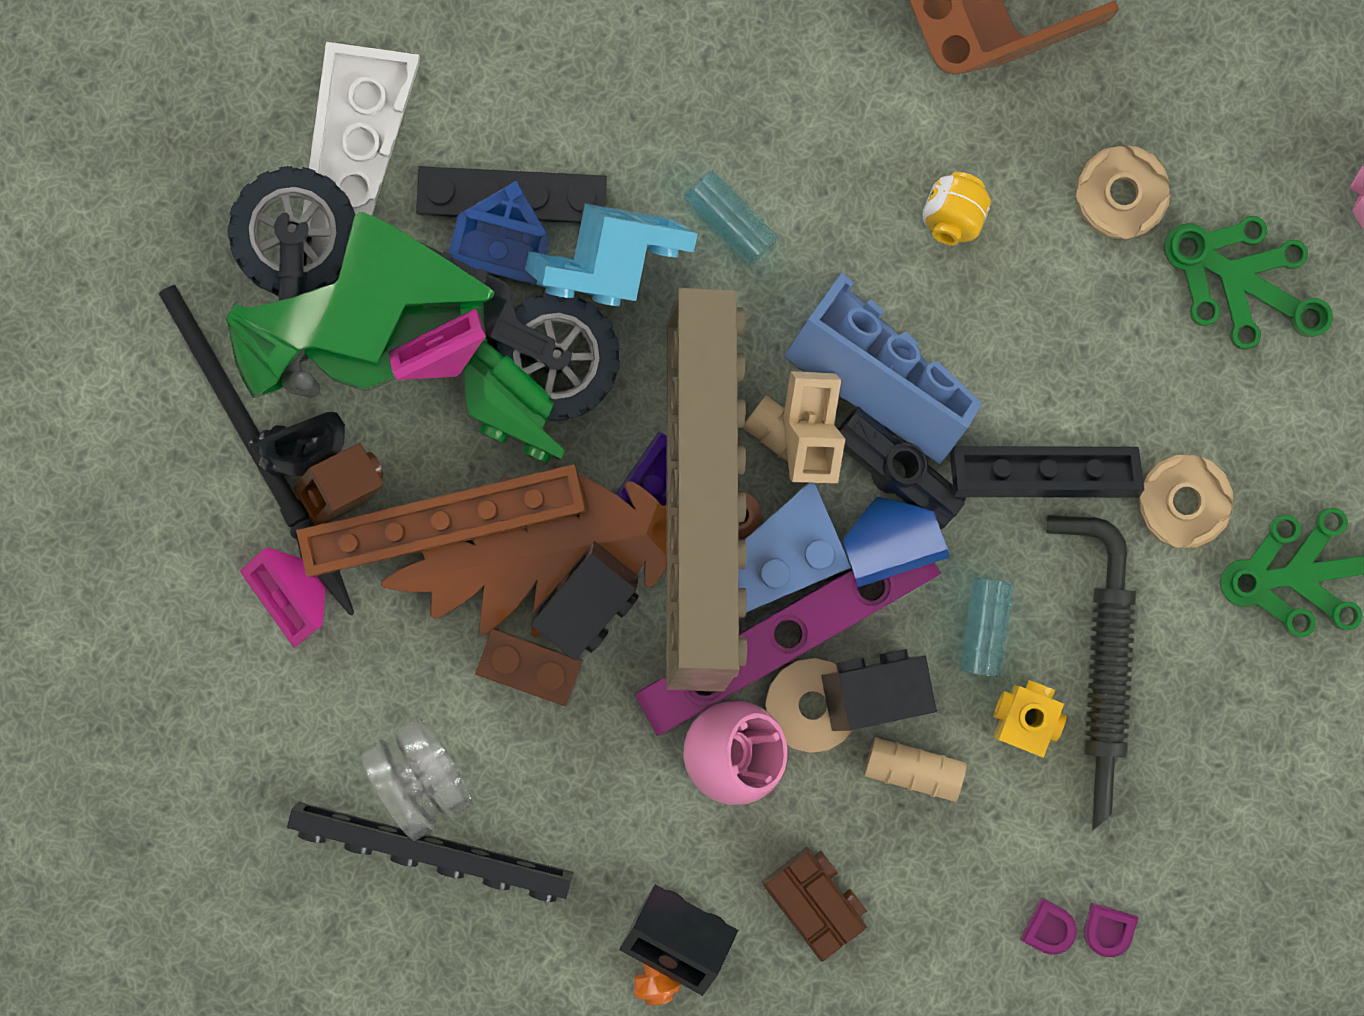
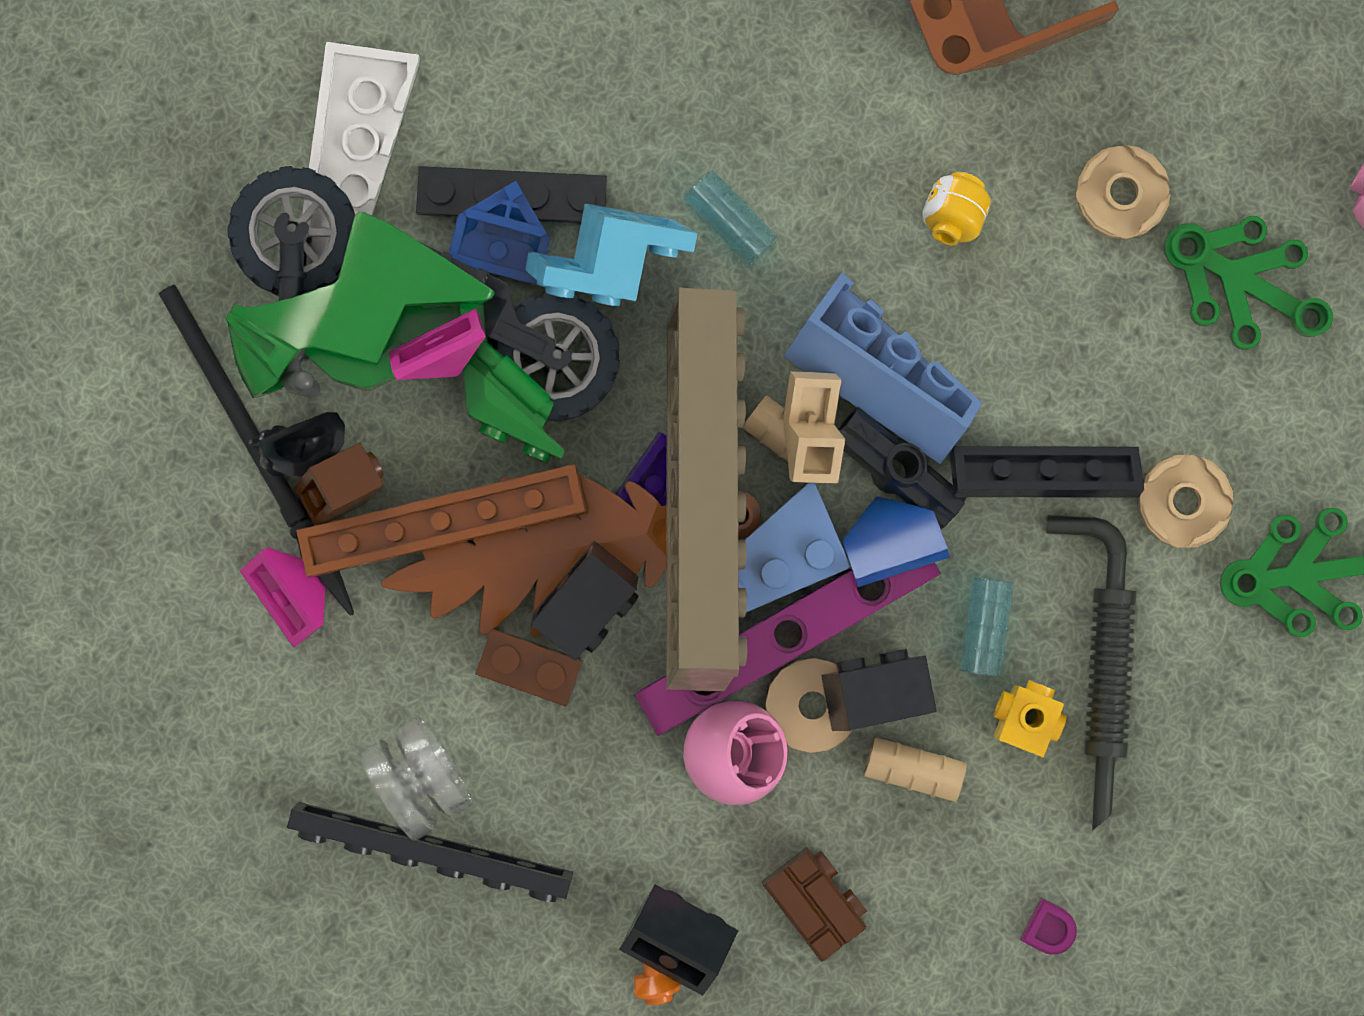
(1109, 930): magenta tile -> none

